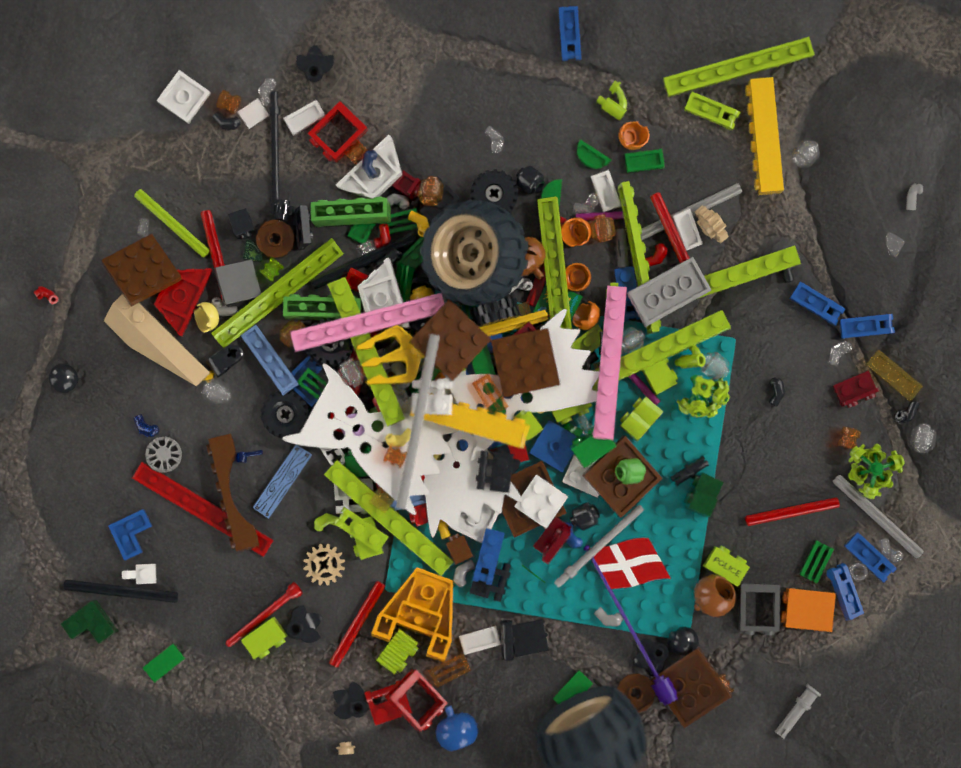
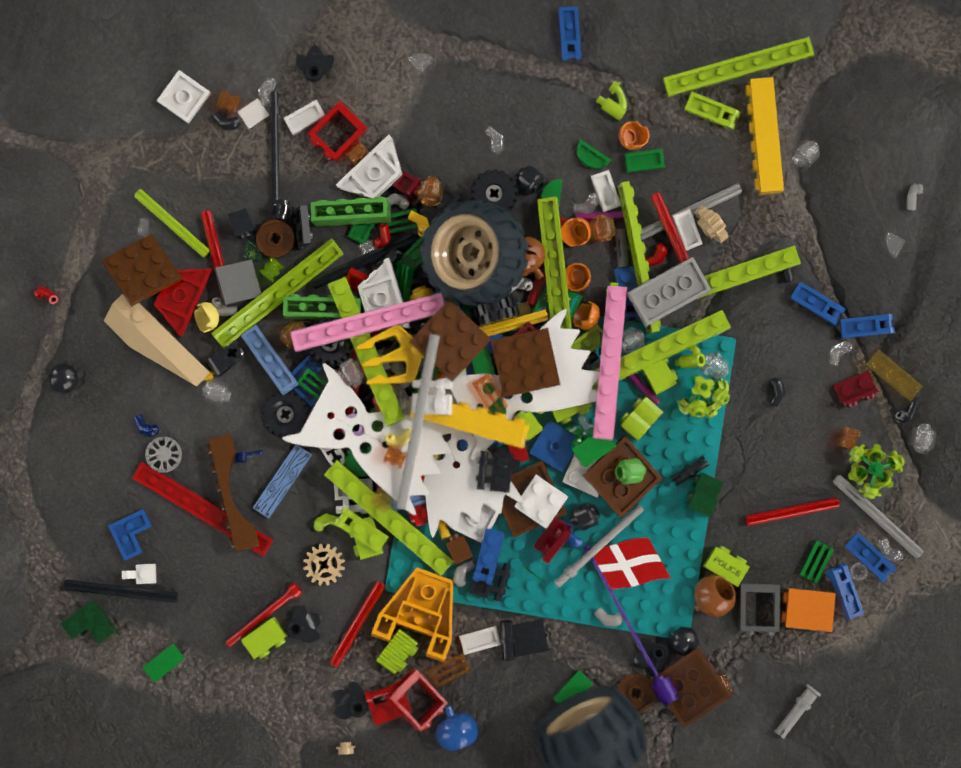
(367, 163): dark blue arm -> none
(421, 61): none -> clear tile

